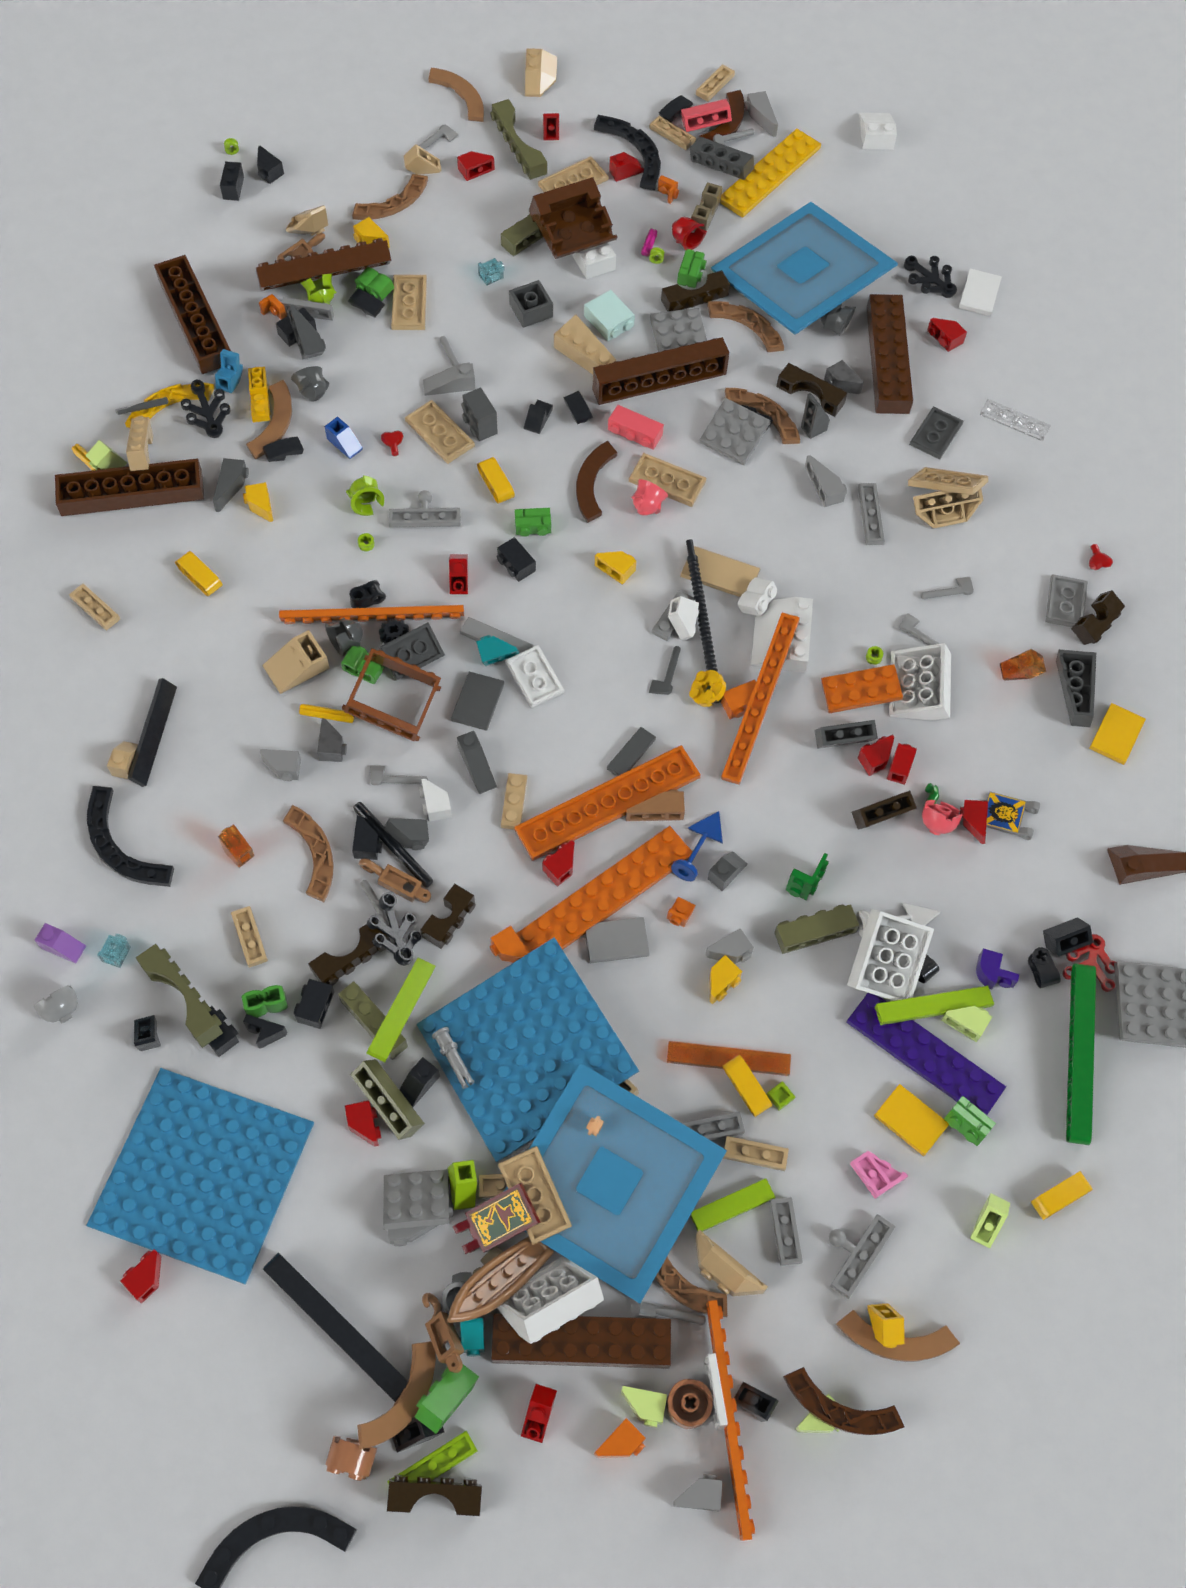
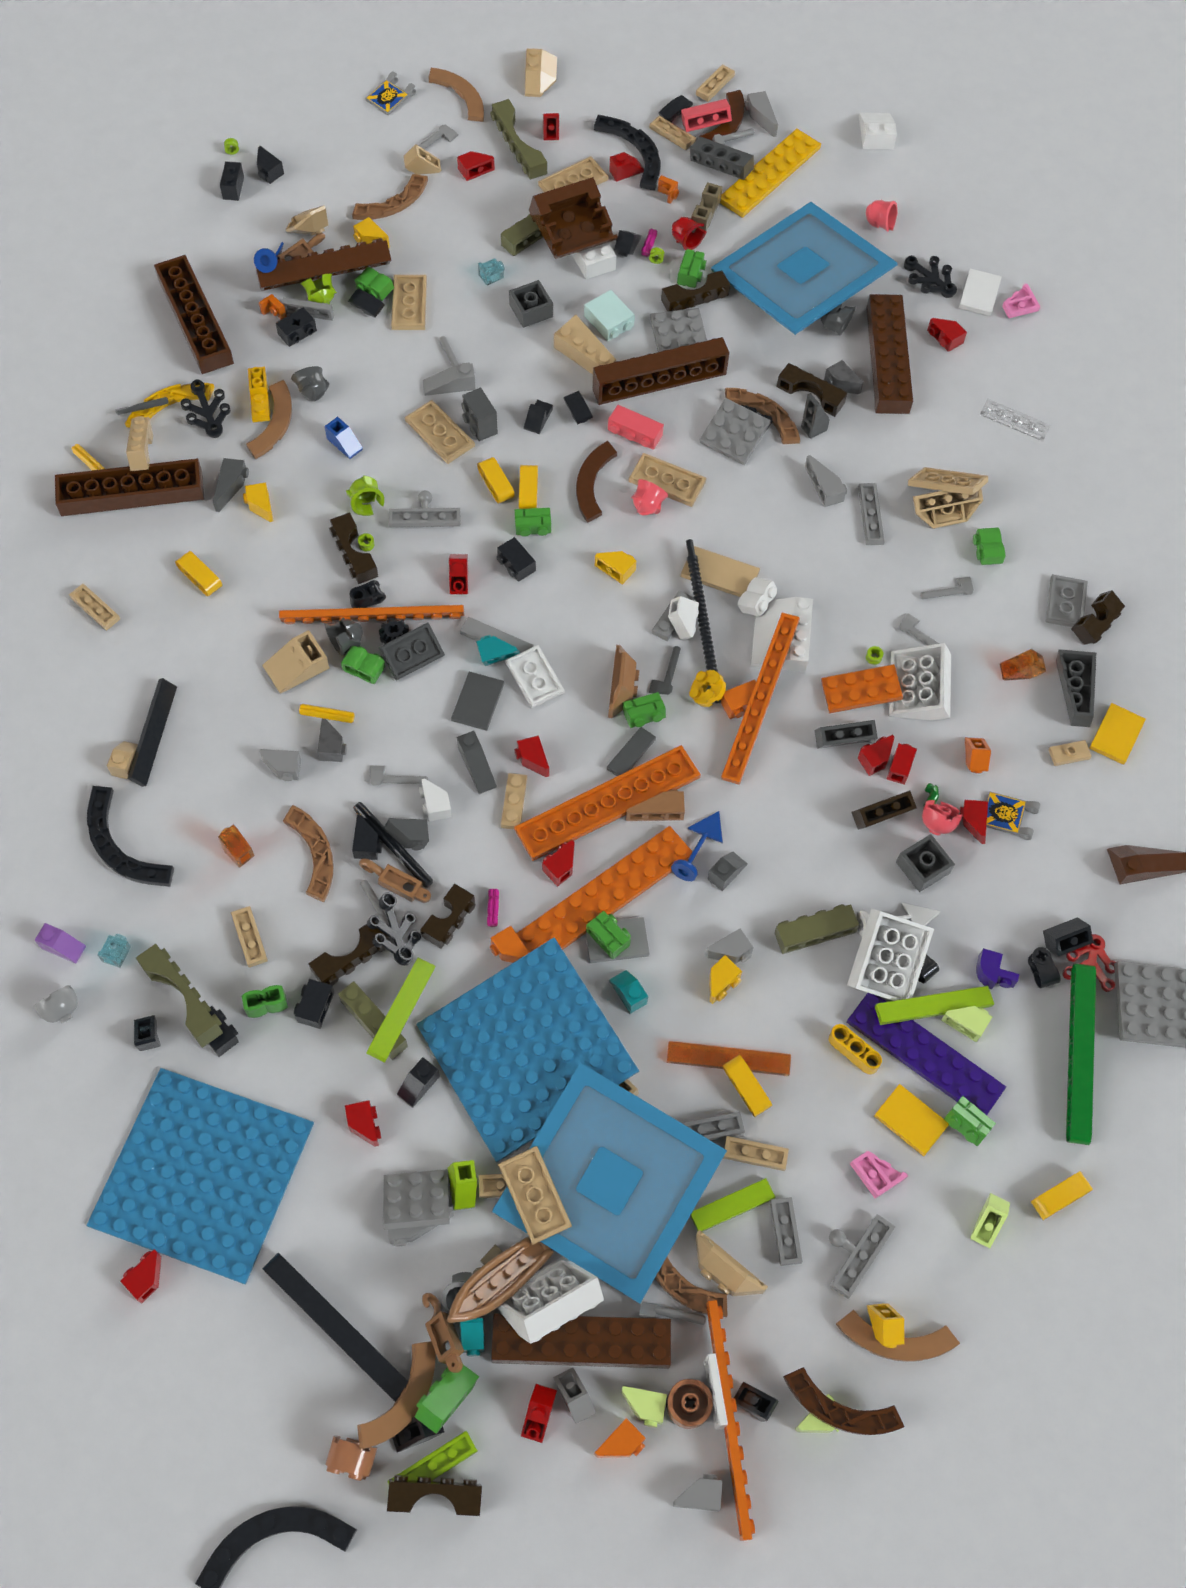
(104, 457): yellowish green slope -> none
(230, 373): dark azure brick -> none
(266, 259): none -> blue piece
(268, 1030): black slope -> none
(280, 449): black slope -> none
(307, 337): dark grey slope -> none
(361, 564): none -> dark brown arch
(380, 718): dark orange window -> none
(387, 1099): olive brick -> none
(389, 96): none -> flag
(392, 440): red rock -> none
(449, 1049): light grey pin -> none
(493, 906): none -> dark pink axle
(498, 1219): tile -> none
(528, 486): none -> yellow beam
(532, 755): none -> red slope
(574, 1395): none -> light grey slope
(594, 1126): light nougat plate -> none
(608, 934): none -> bright green brick
(622, 681): none -> medium nougat wedge
(626, 242): none -> black slope
(629, 991): none -> teal slope
(644, 710): none -> bright green brick
(680, 912): orange bracket -> none
(749, 318): medium nougat tile -> none
(780, 1095): lime tile -> none
(803, 885): green bracket -> none
(851, 1039): none -> yellow beam
(882, 214): none -> coral helmet
(925, 863): none -> dark grey brick
(936, 432): dark grey tile -> none
(977, 754): none -> orange slope
(989, 546): none -> bright green brick
(1021, 303): none -> bright pink wing
(1069, 753): none -> tan plate
(1099, 559): red rock -> none

